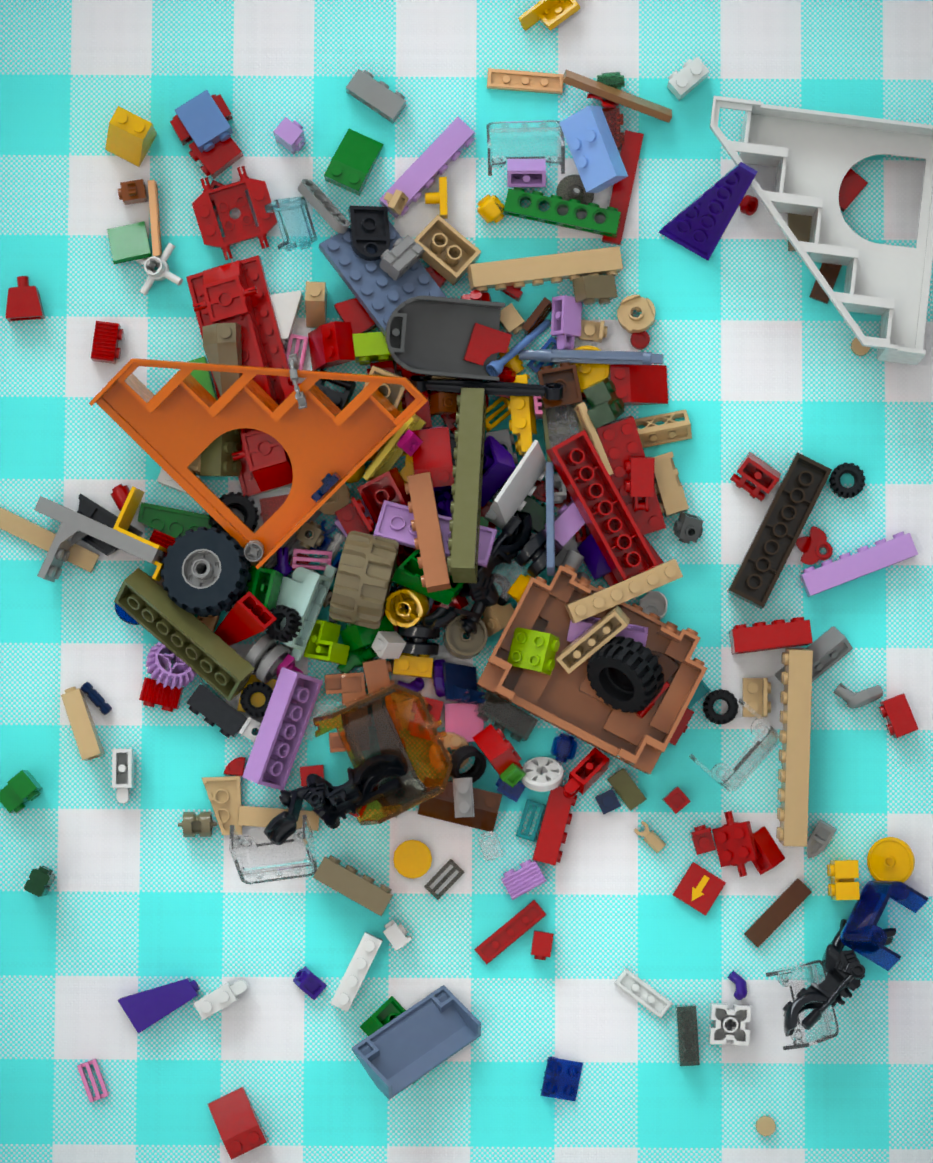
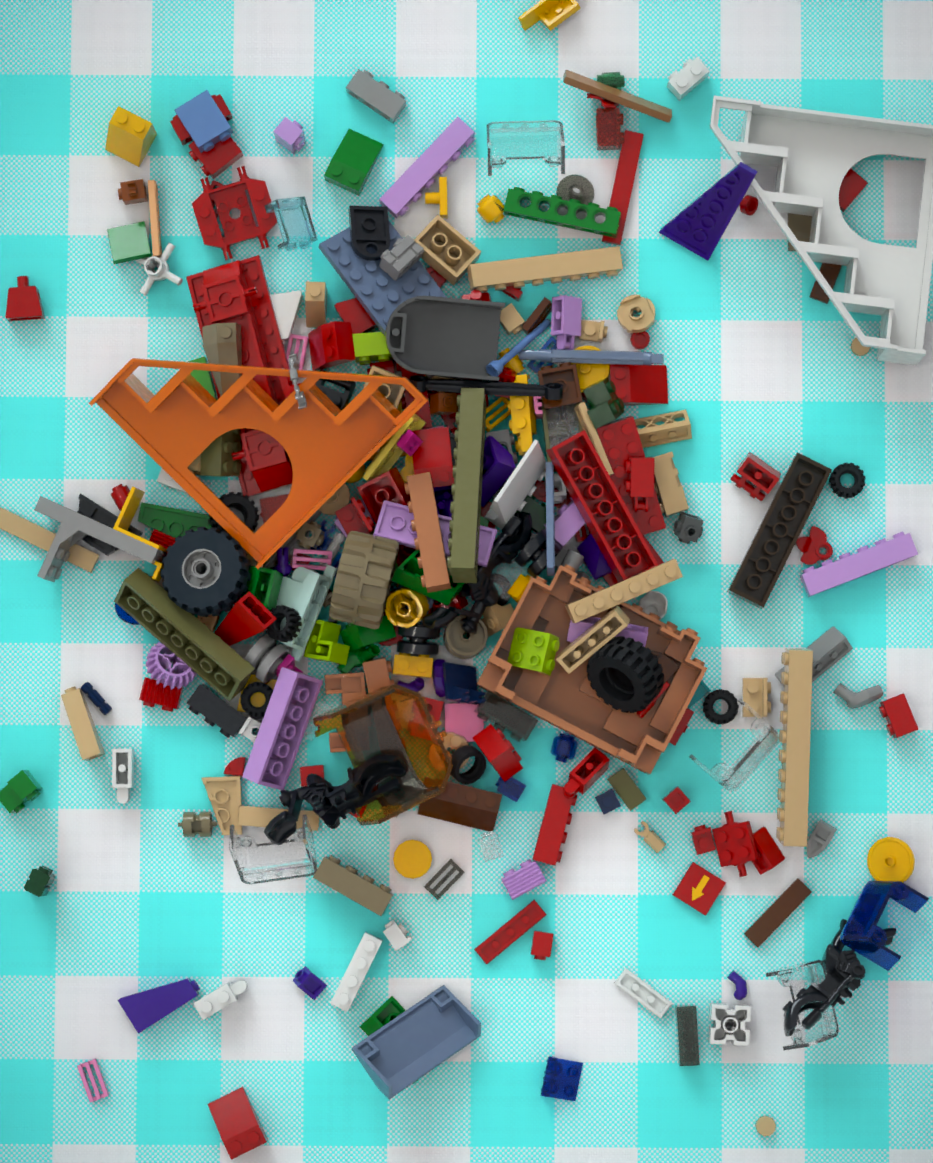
(106, 342): red brick -> none
(251, 553): light grey wheel -> none
(323, 206): light grey beam -> none
(328, 481): clear blue plate -> none
(388, 645): white brick -> none
(396, 201): tan tile -> none
(463, 797): light grey brick -> none
(485, 342): red tile -> none
(512, 775): bright green tile -> none
(525, 81): light nougat tile -> none
(526, 172): lavender brick -> none
(535, 804): teal tile -> none
(542, 774): white wheel -> none
(593, 149): light blue brick -> none
(594, 289): dark tan brick -> none
(770, 637): red brick -> none
(842, 880): yellow piece -> none

